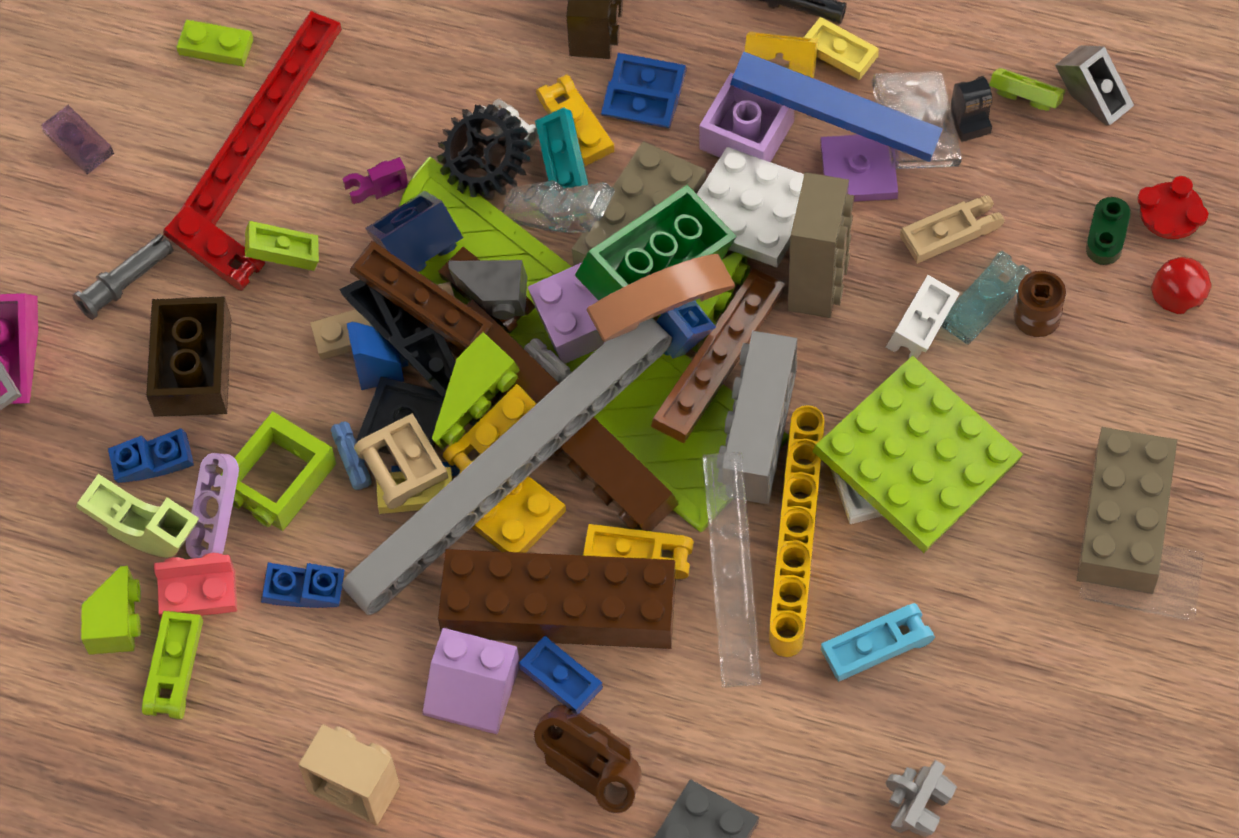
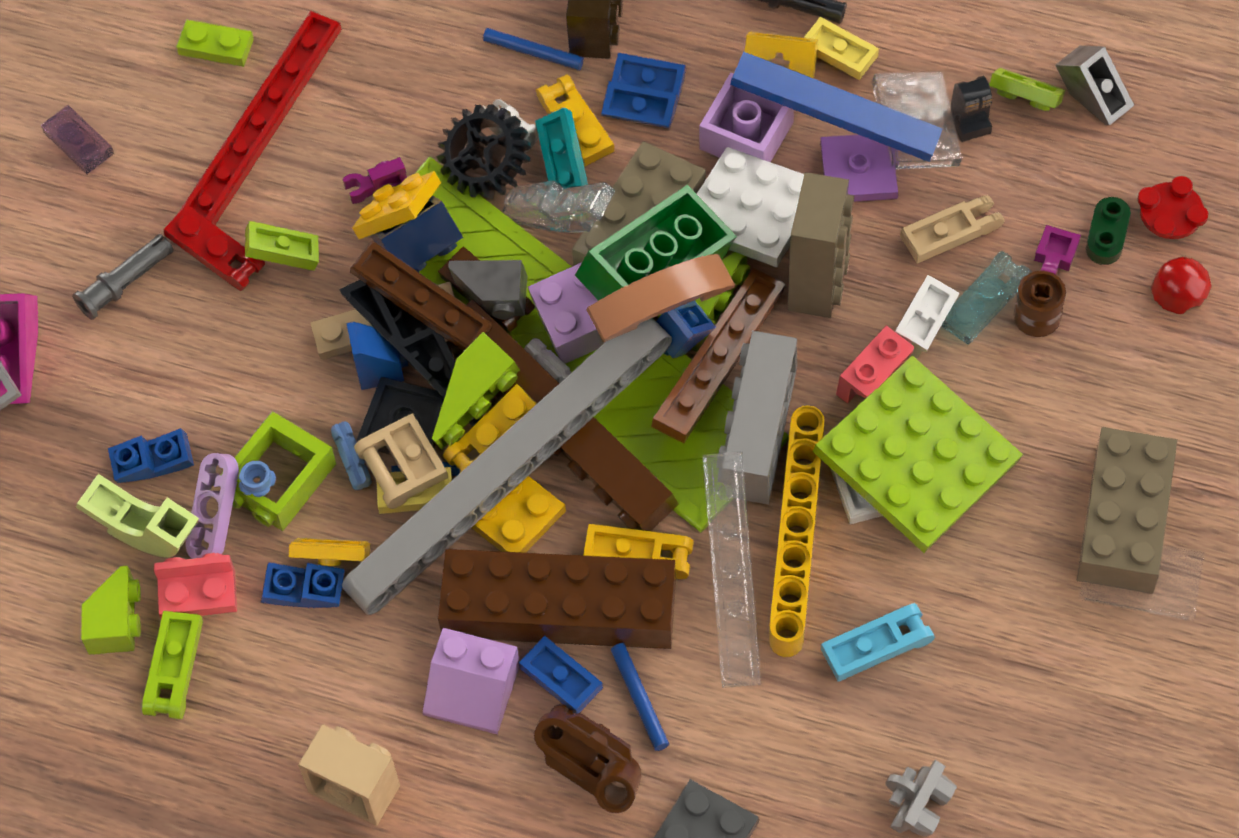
(189, 356): dark brown brick -> none
(254, 470): none -> medium blue plate
(329, 551): none -> yellow plate
(396, 204): none -> yellow plate
(533, 49): none -> blue bar
(639, 697): none -> blue bar
(874, 365): none -> coral bracket
(1056, 249): none -> magenta plate

